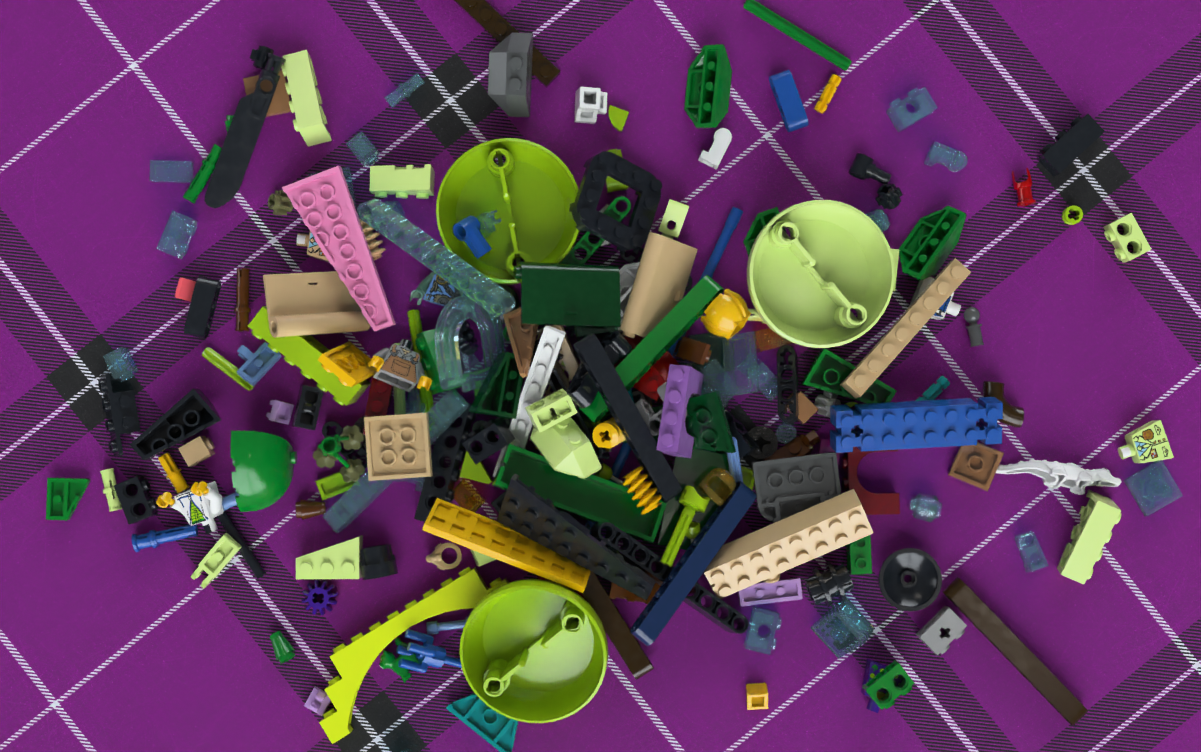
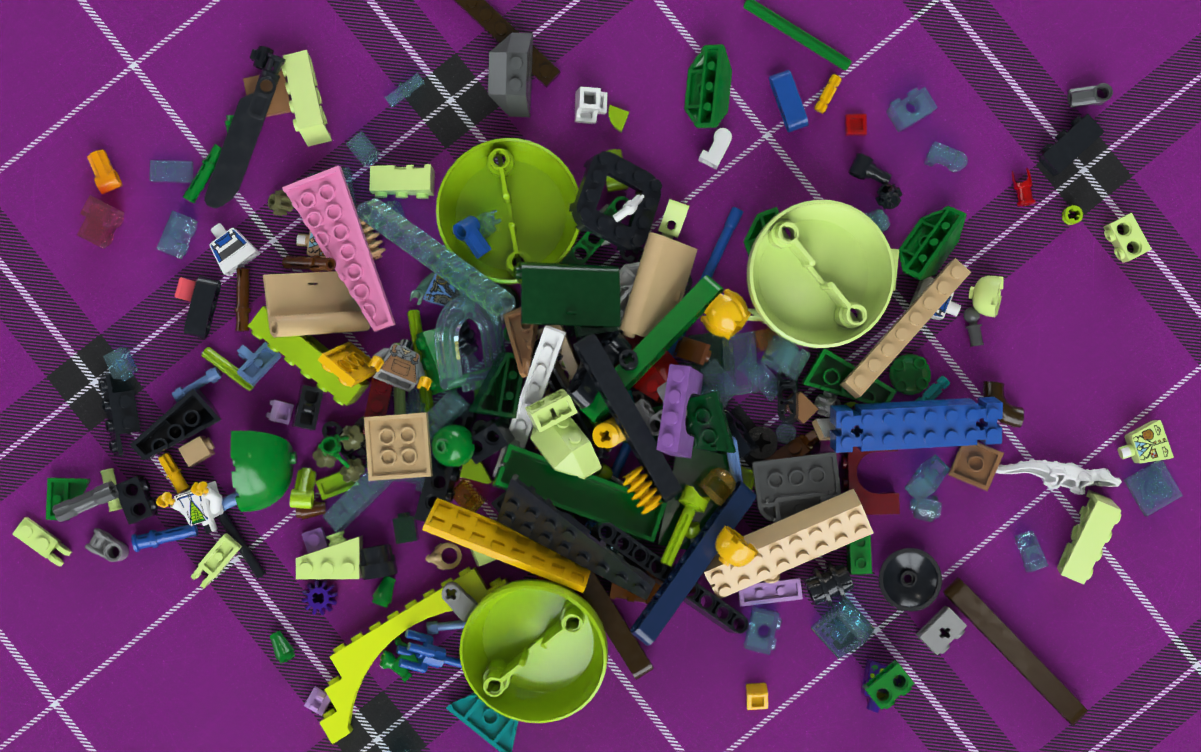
(41, 540): none -> yellowish green hinge
(86, 501): none -> dark grey axle
(99, 222): none -> clear pink brick
(103, 545): none -> light grey piece
(105, 176): none -> light orange piece
(212, 375): none -> medium blue bar
(231, 249): none -> white torso
(303, 494): none -> lime piece
(314, 263): none -> reddish brown pin
(315, 540): none -> medium lavender plate
(336, 538): none -> yellowish green bush
(384, 592): none -> green cone
(405, 528): none -> clear green brick
(452, 445): none -> green cylinder
(462, 603): none -> light grey piece
(628, 208): none -> white piece
(631, 365): none -> black bush
(734, 548): none -> yellow cylinder
(785, 357): none -> clear light blue brick
(823, 428): none -> white tile
(855, 124): none -> red tile
(910, 374): none -> green dish
(927, 478): none -> clear light blue brick
(987, 295): none -> yellowish green cylinder
(1088, 95): none -> dark grey piece

